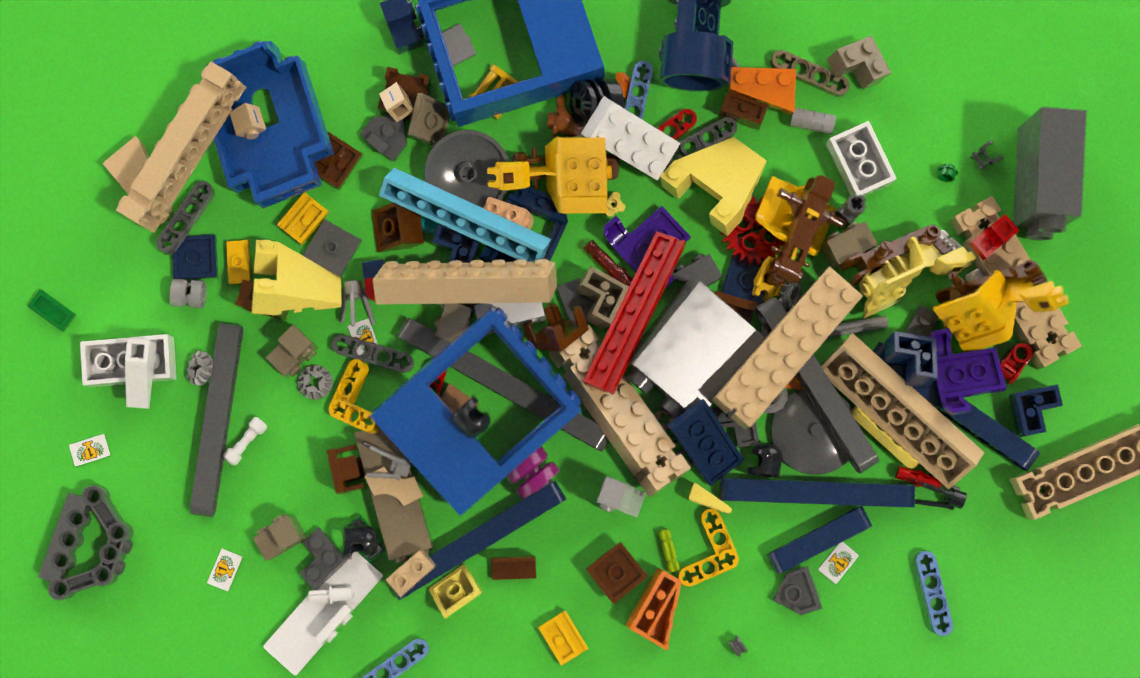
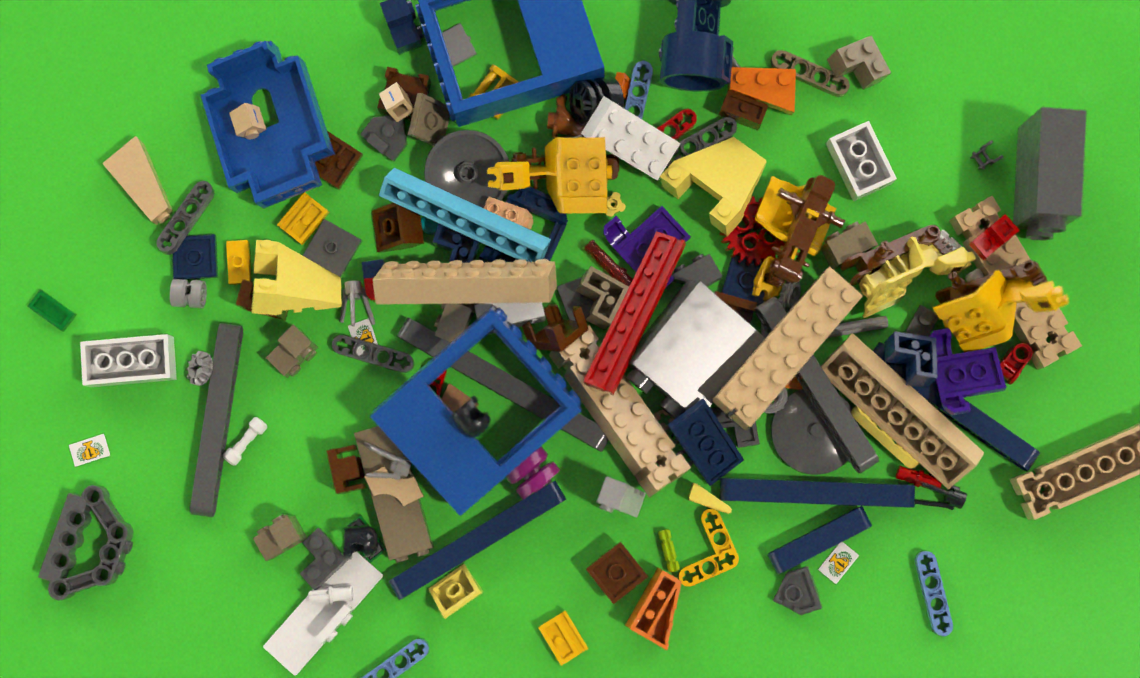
(139, 372): white slope -> none
(181, 147): tan brick -> none
(224, 569): white sticker -> none
(324, 385): light grey gear -> none
(347, 401): yellow beam -> none
(411, 572): tan brick -> none
(513, 567): reddish brown panel -> none
(737, 646): dark grey bush -> none
(769, 460): black helmet -> none
(813, 120): light grey axle -> none
(851, 209): dark grey piece -> none
(947, 172): green plate -> none
(1028, 408): dark blue brick -> none

